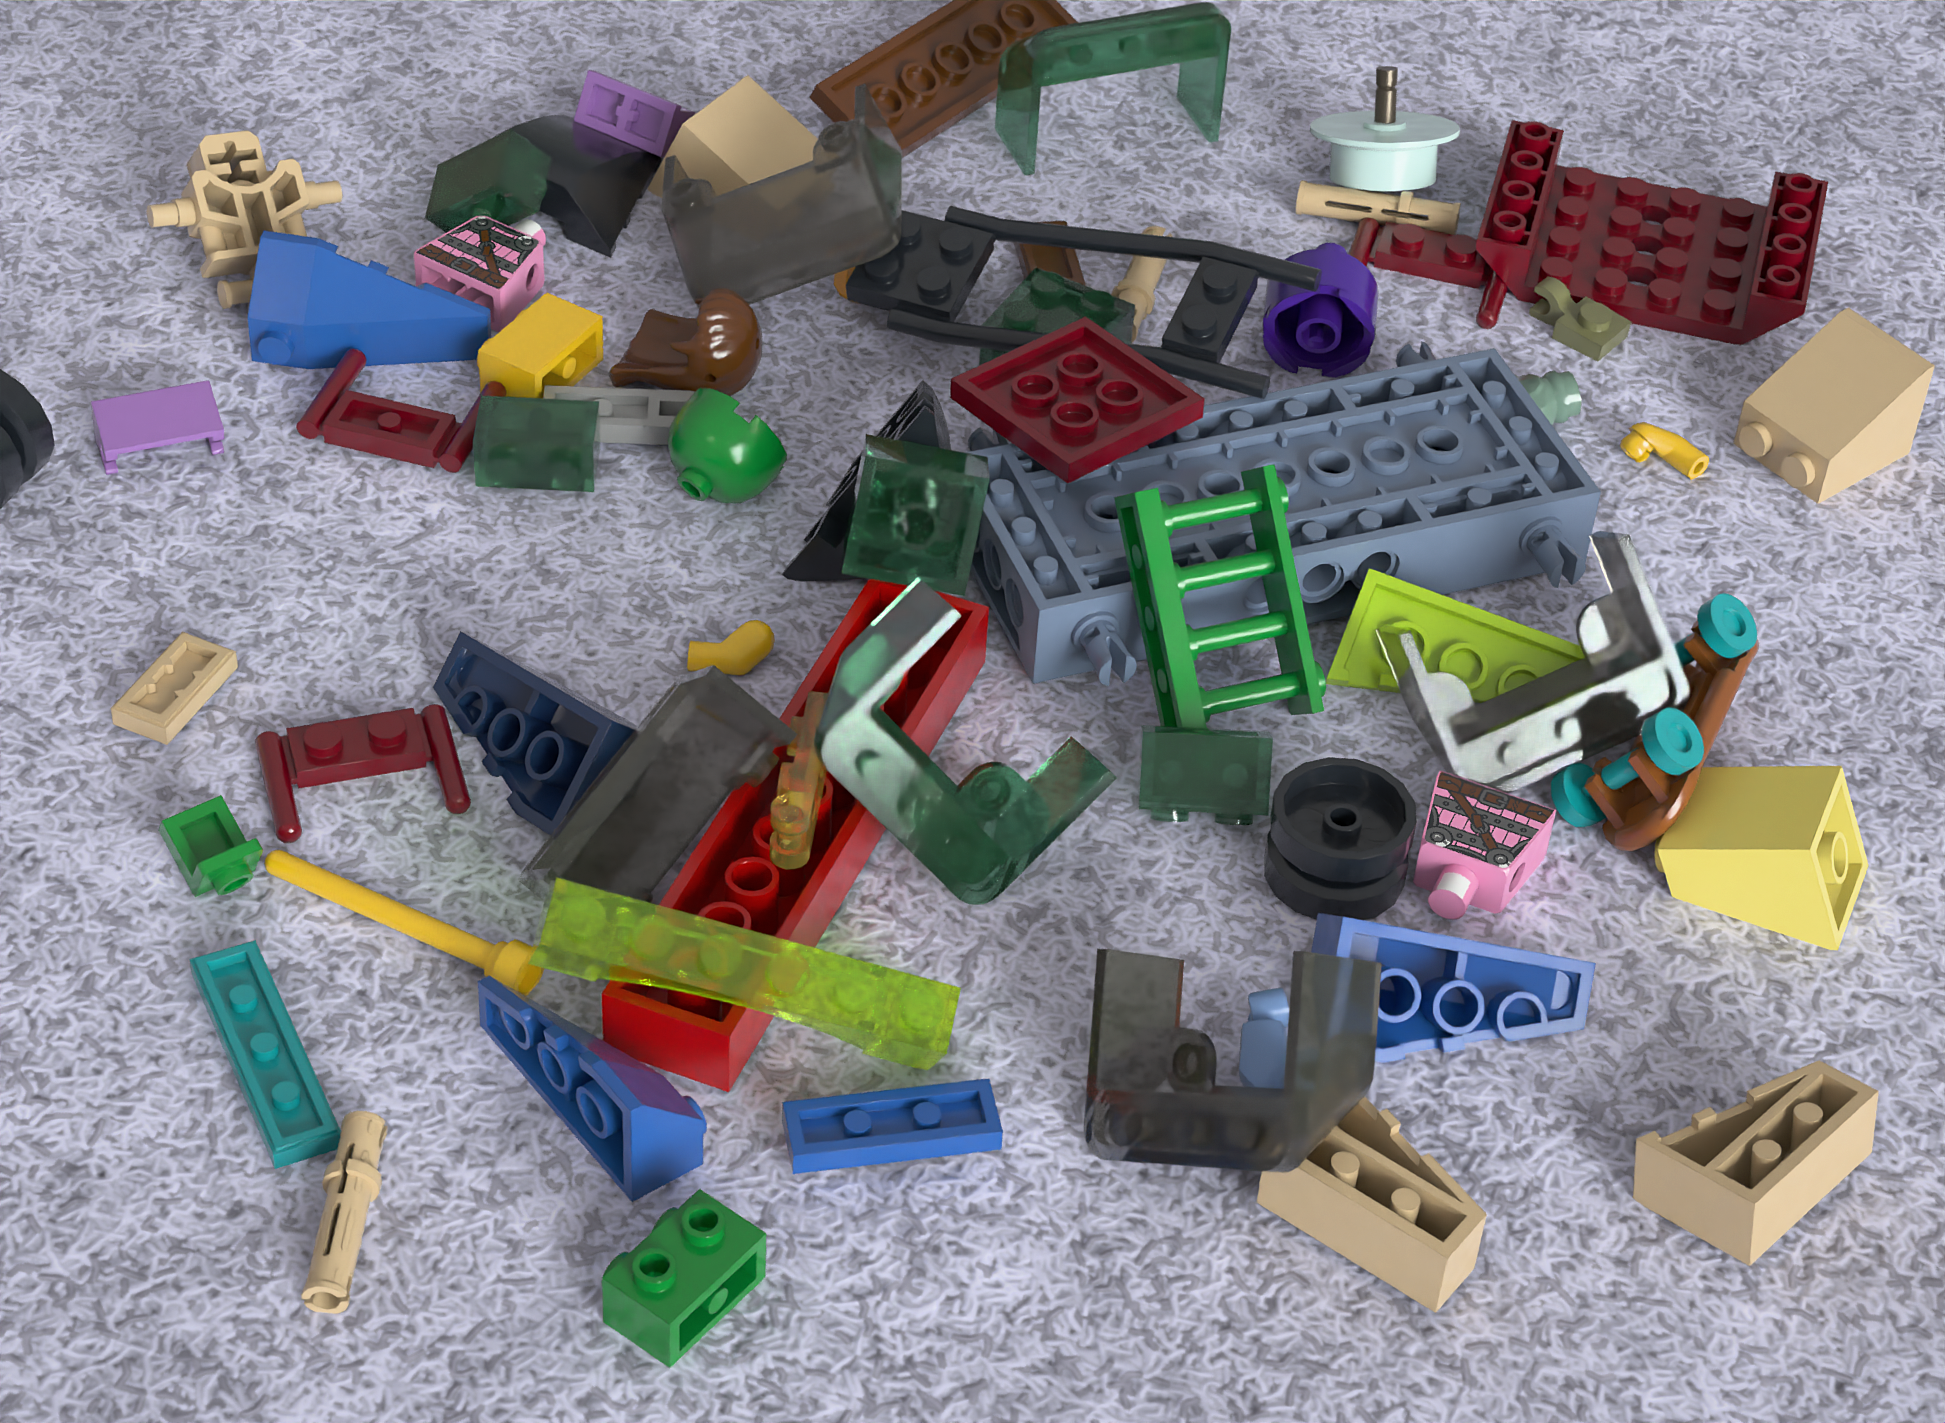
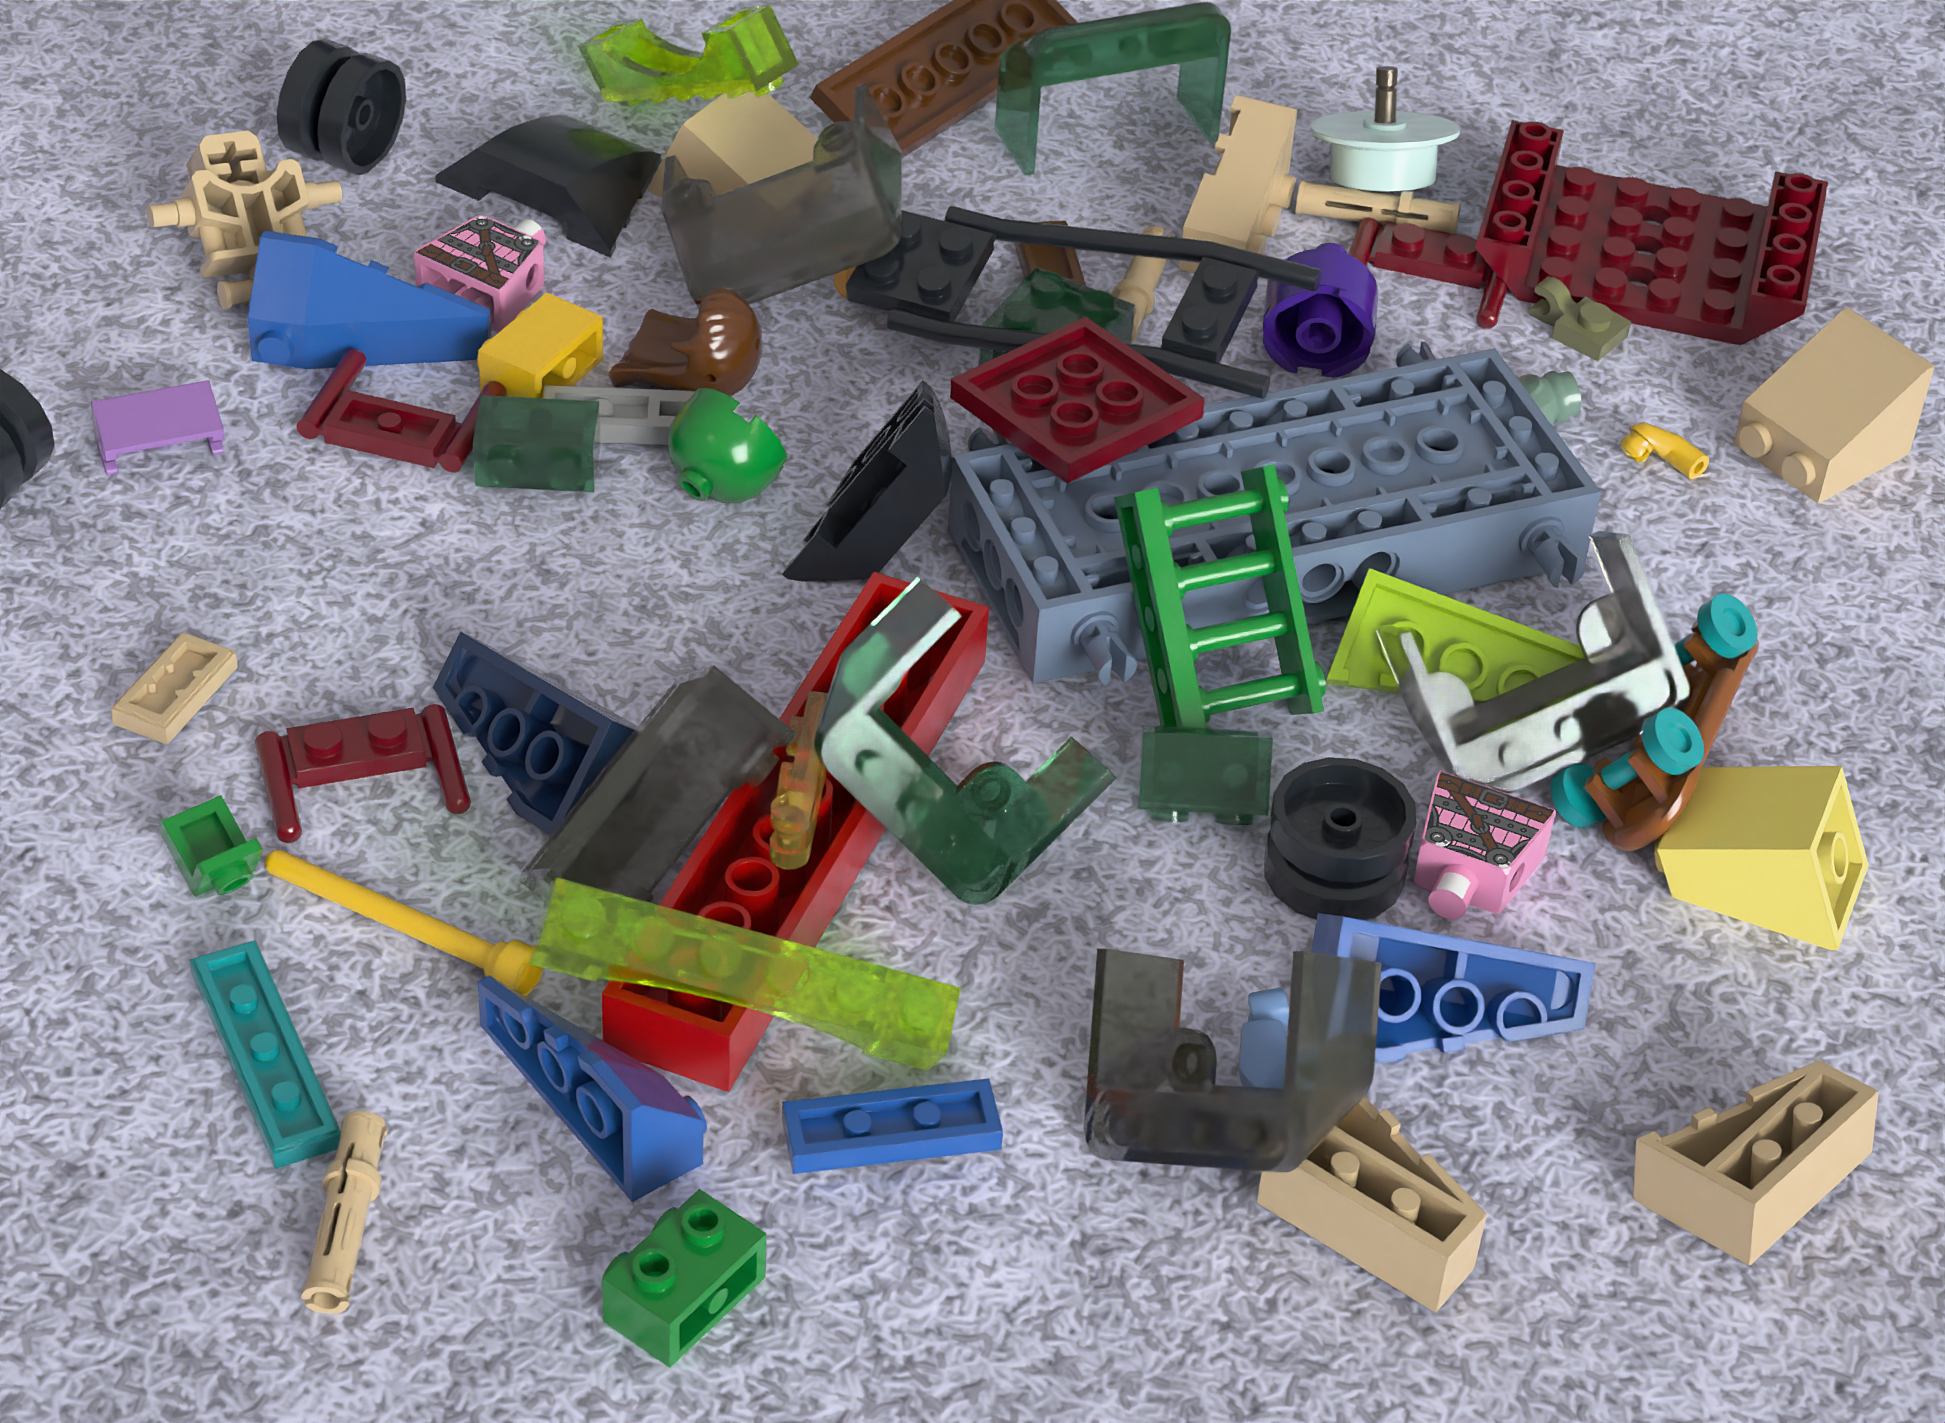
(341, 106): none -> black wheel
(494, 180): clear green brick -> none
(629, 113): medium lavender hinge -> none
(736, 653): yellow arm -> none
(739, 57): none -> clear neon green arch
(915, 514): clear green brick -> none
(1250, 181): none -> tan wedge

